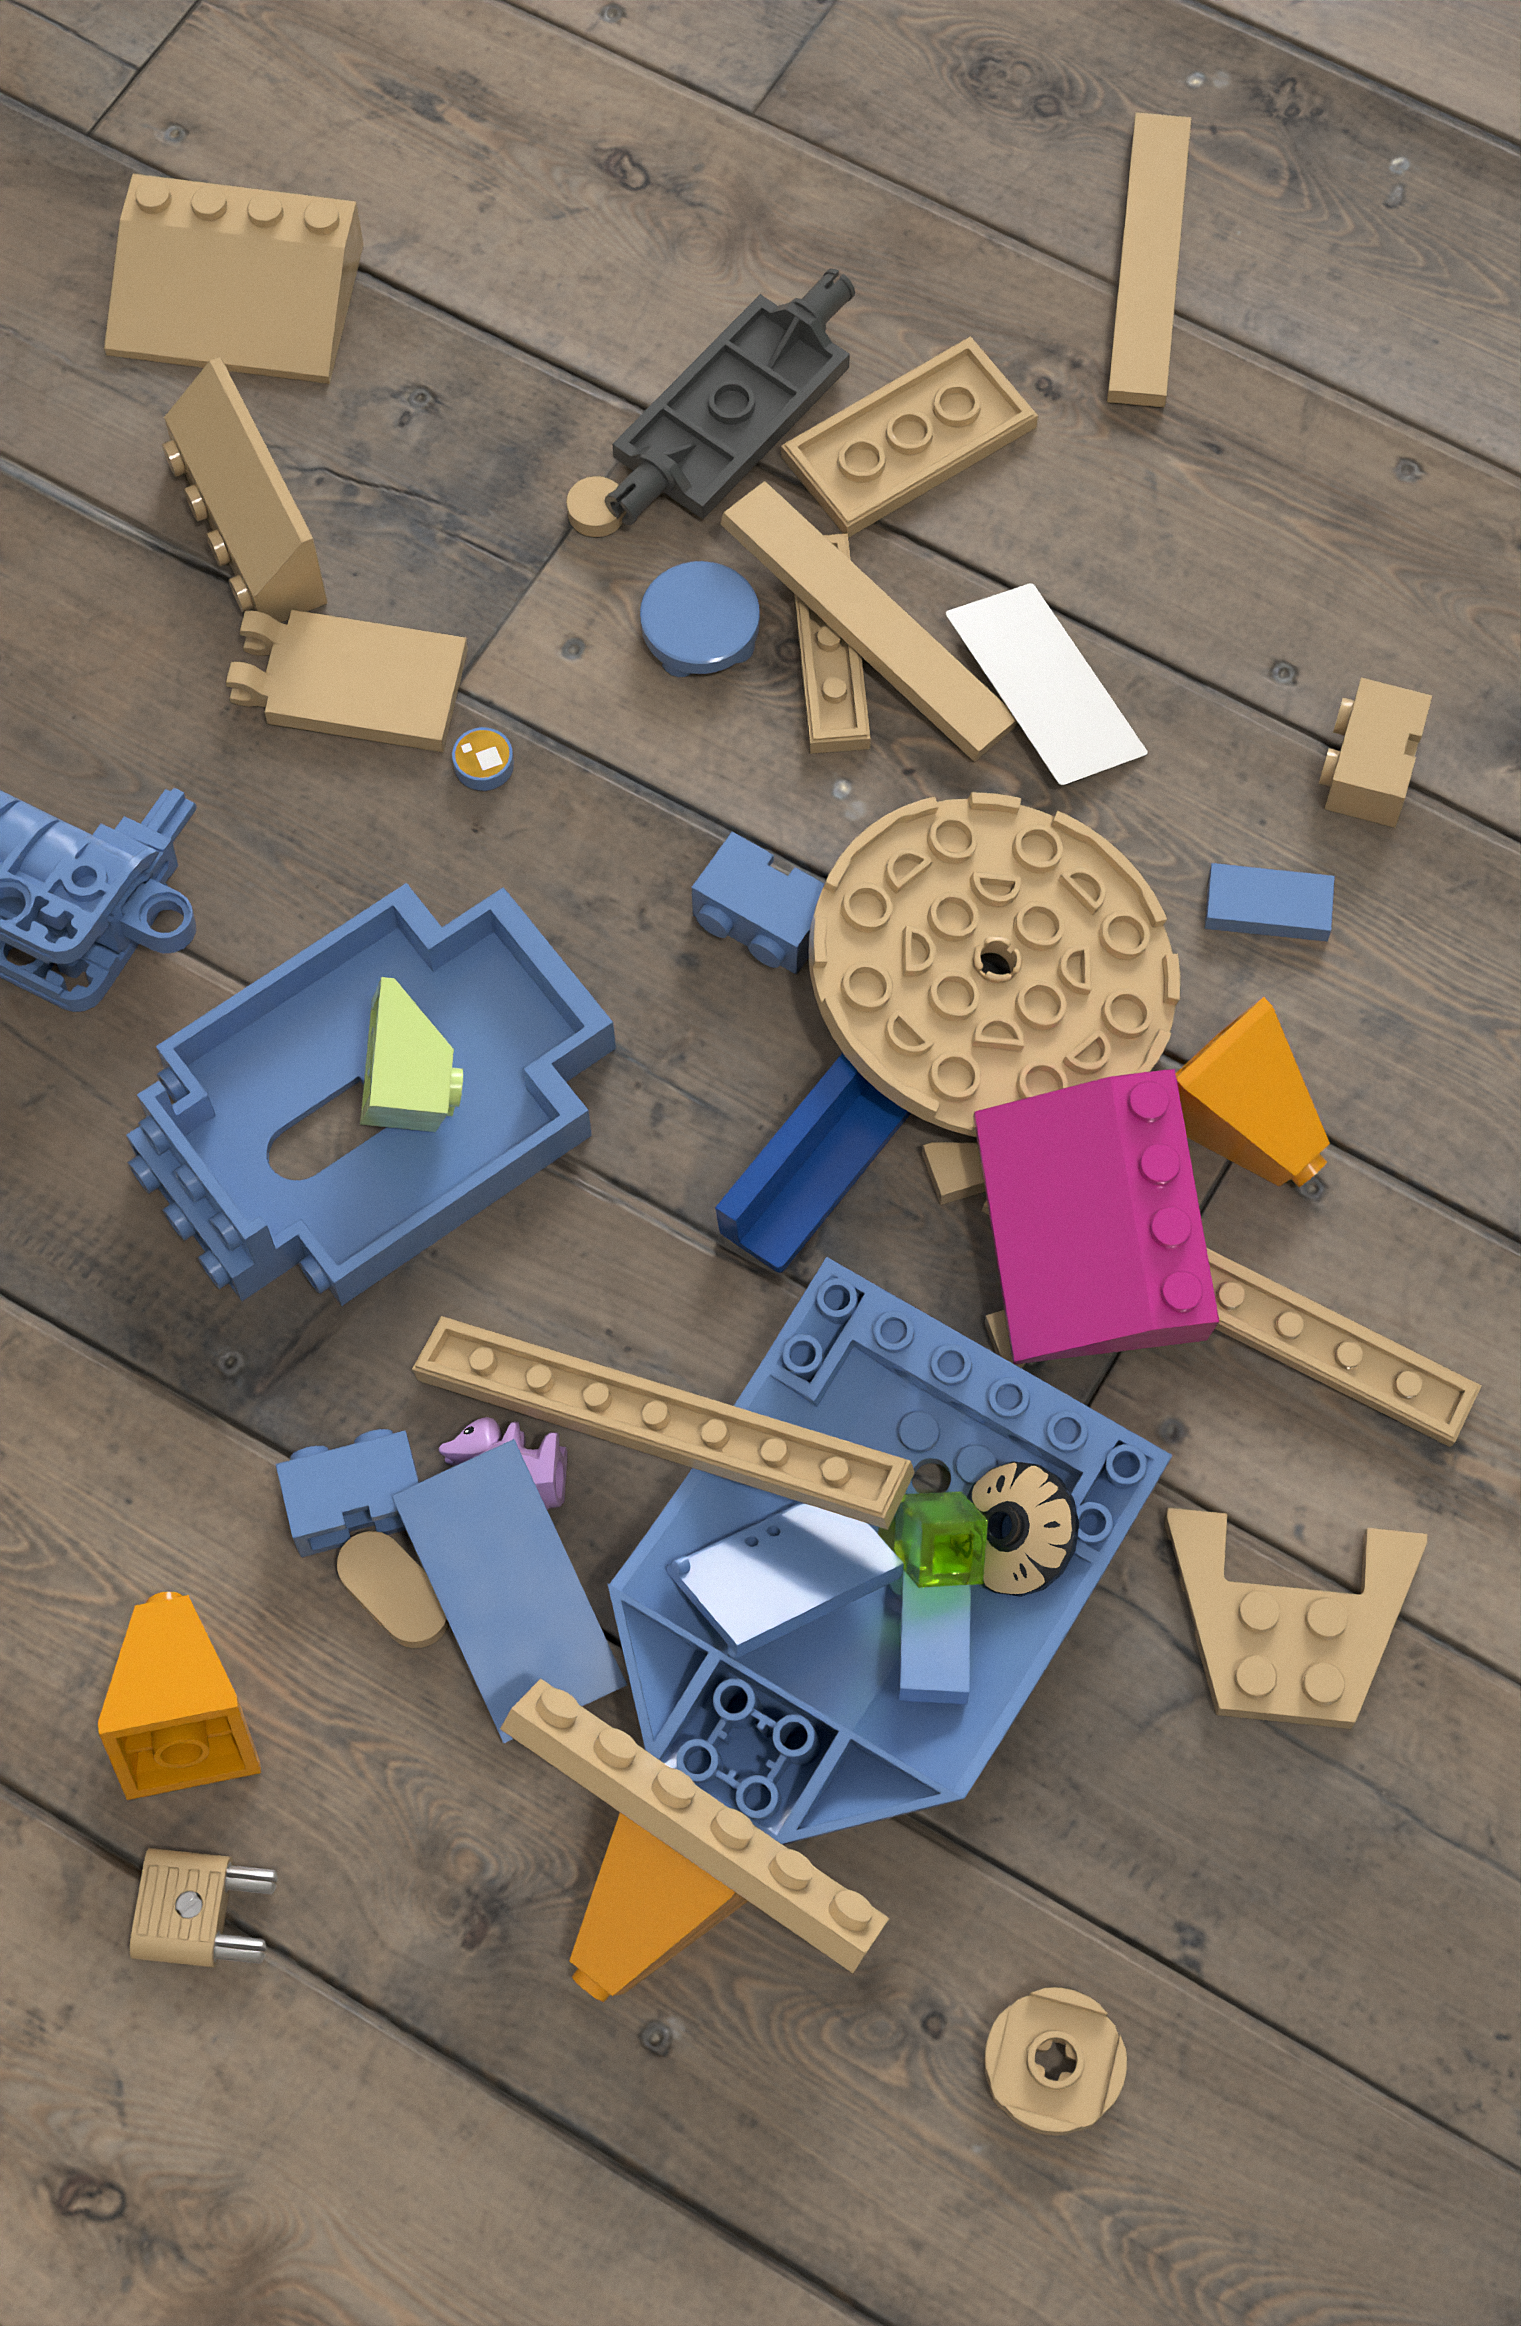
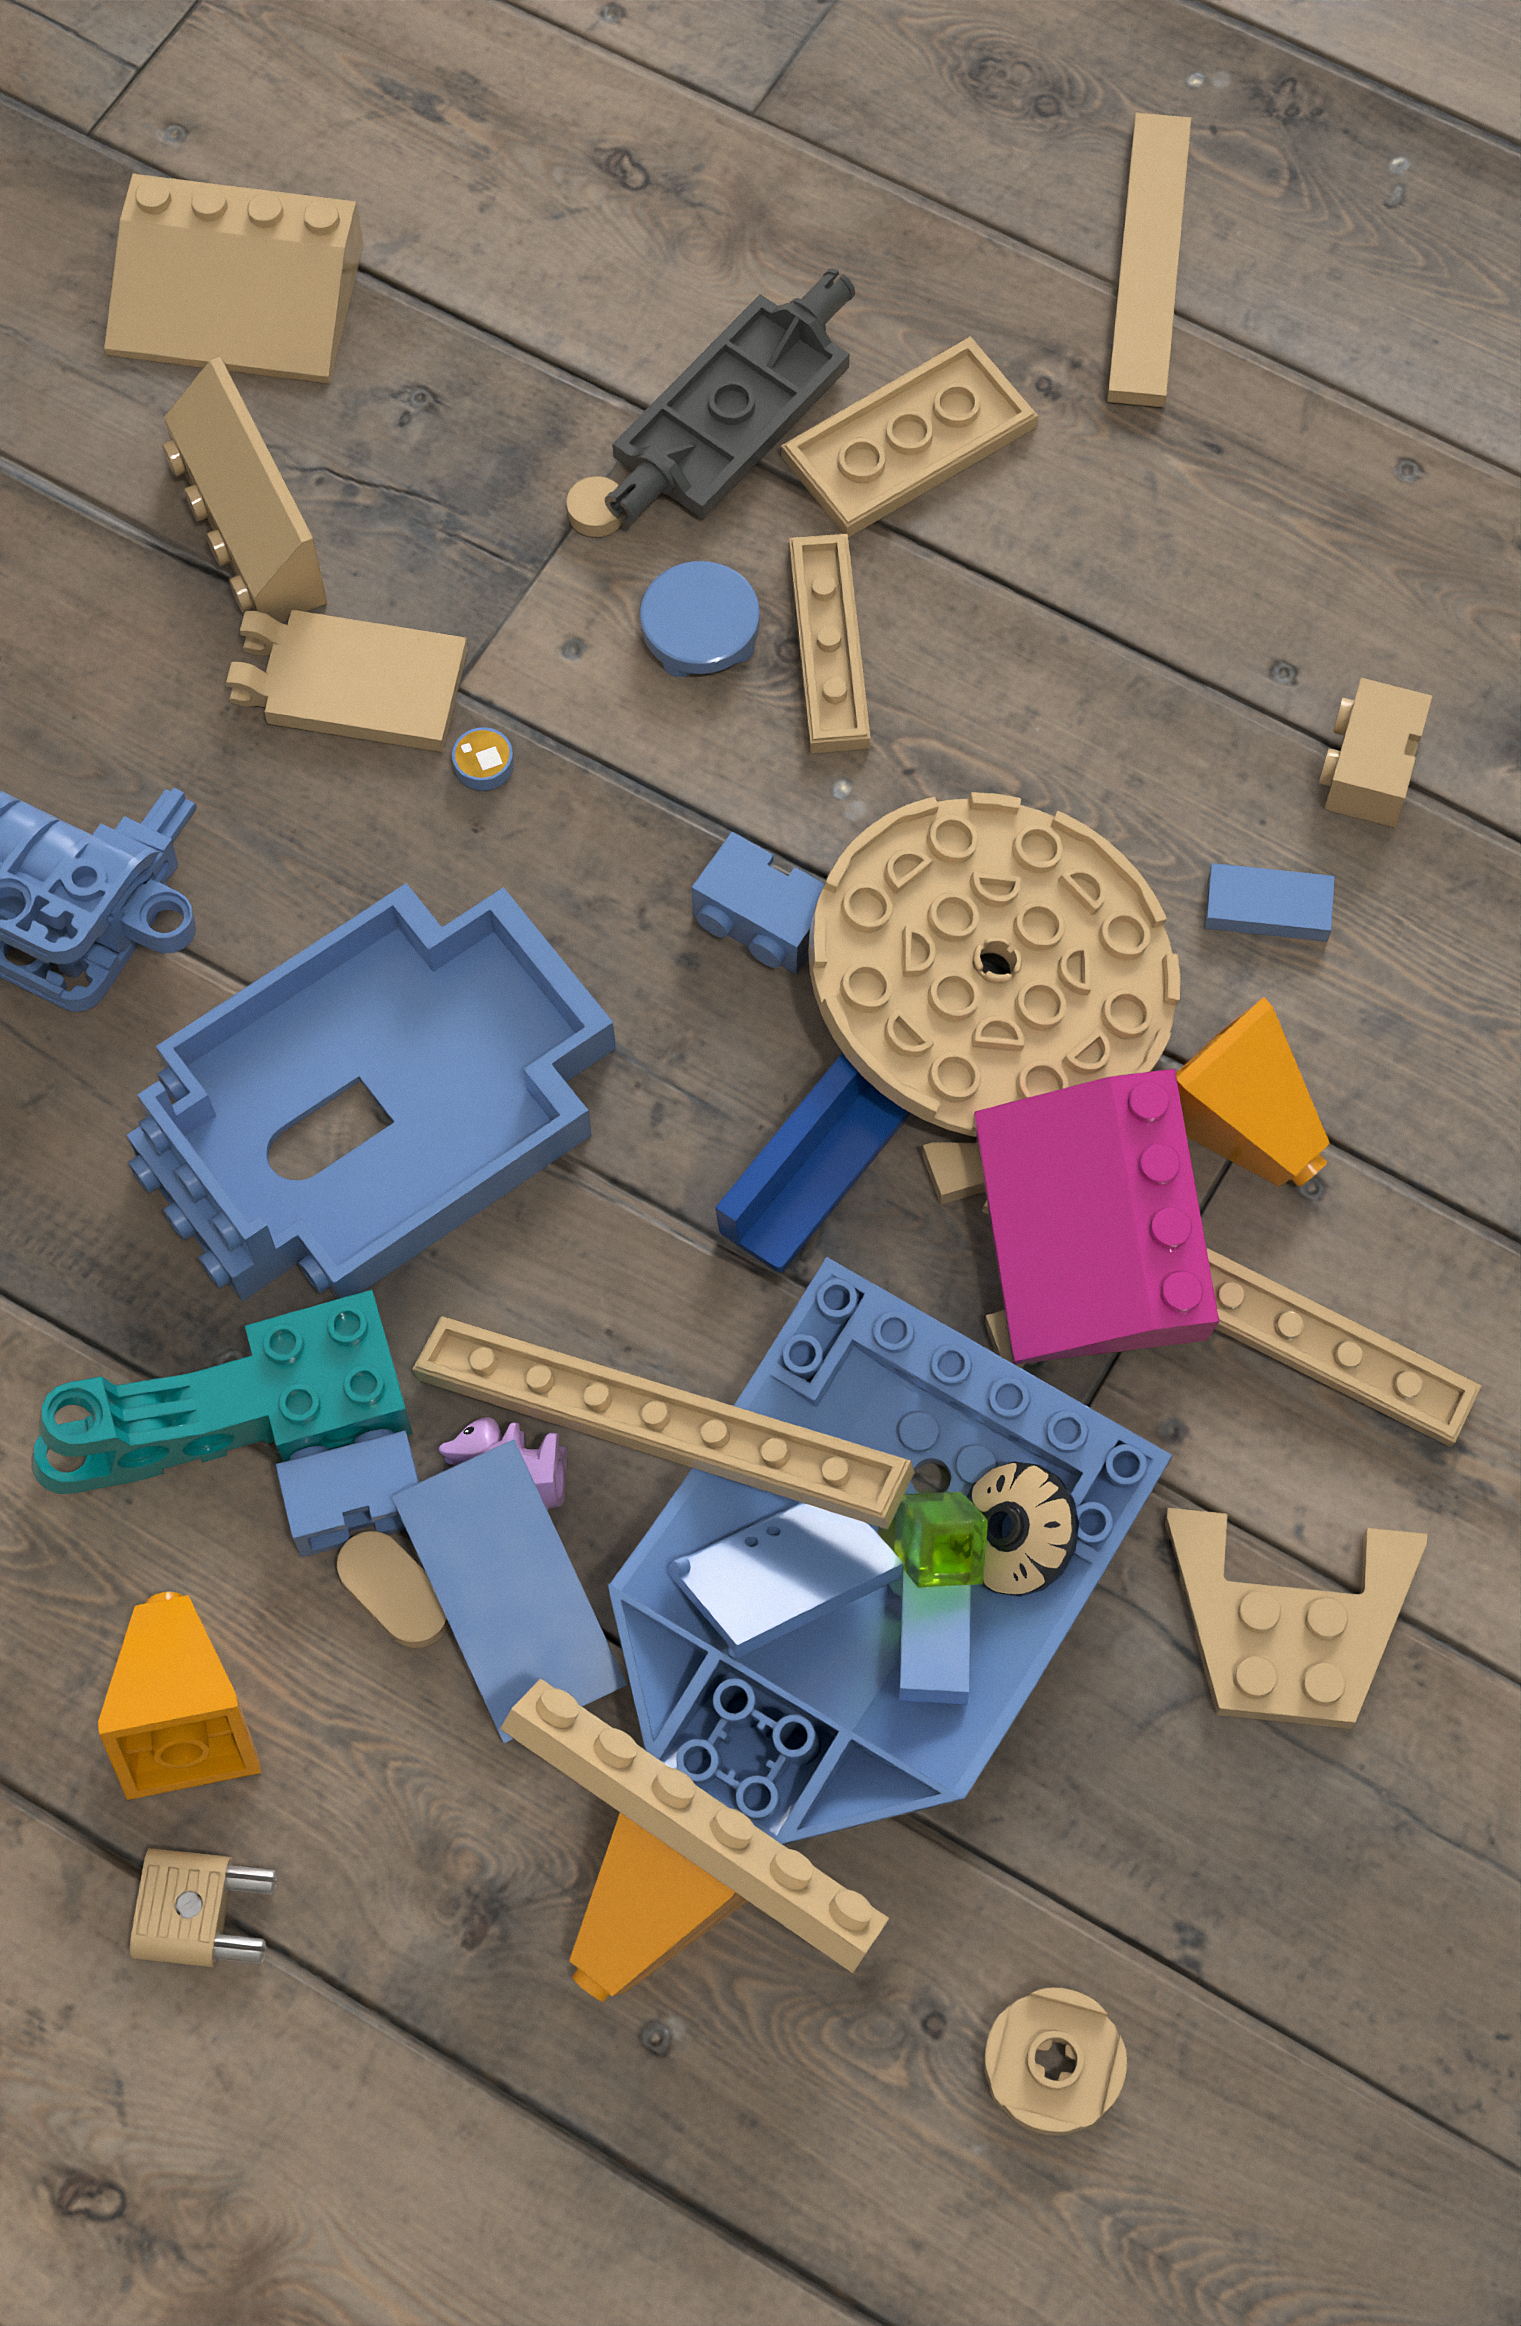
(309, 1383): none -> teal brick
(406, 1066): yellowish green slope -> none
(869, 620): tan tile -> none
(1046, 684): white sticker -> none

